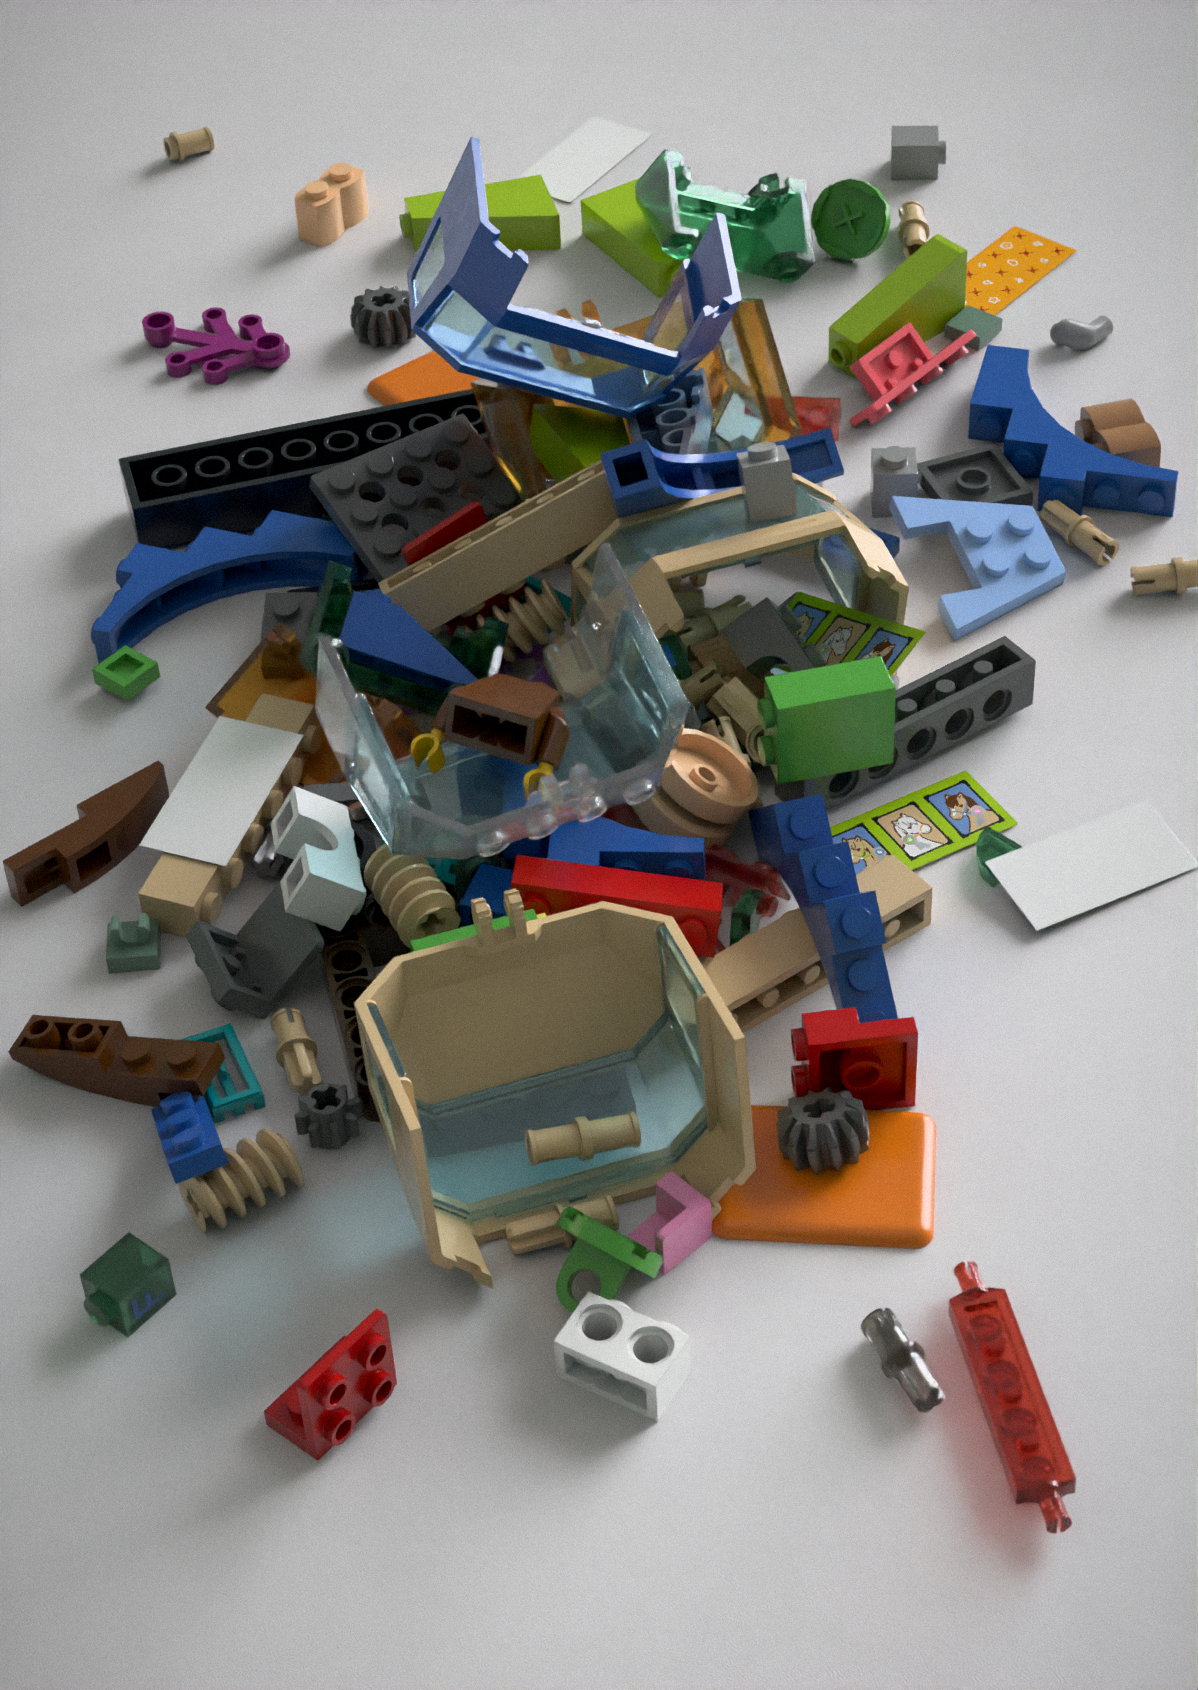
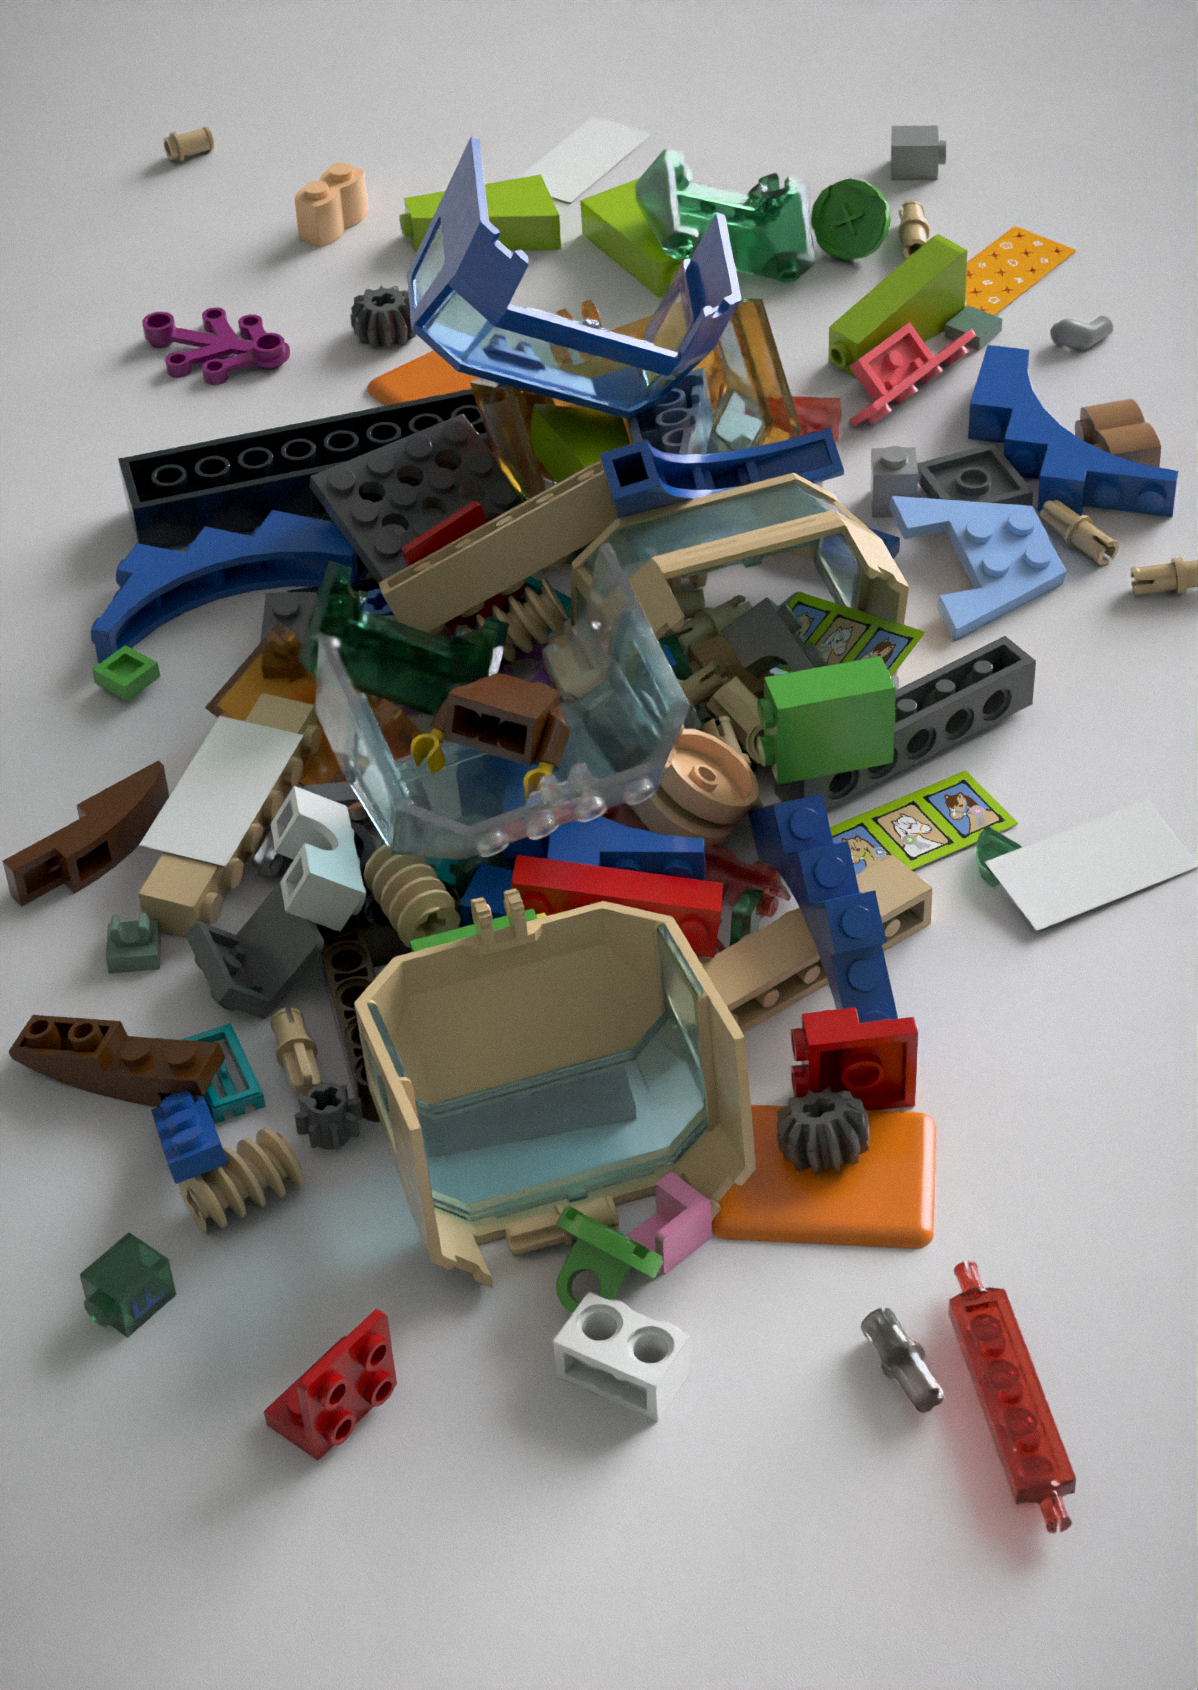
(394, 643): blue slope -> none
(582, 1138): tan pin -> none
(767, 482): light grey brick -> none

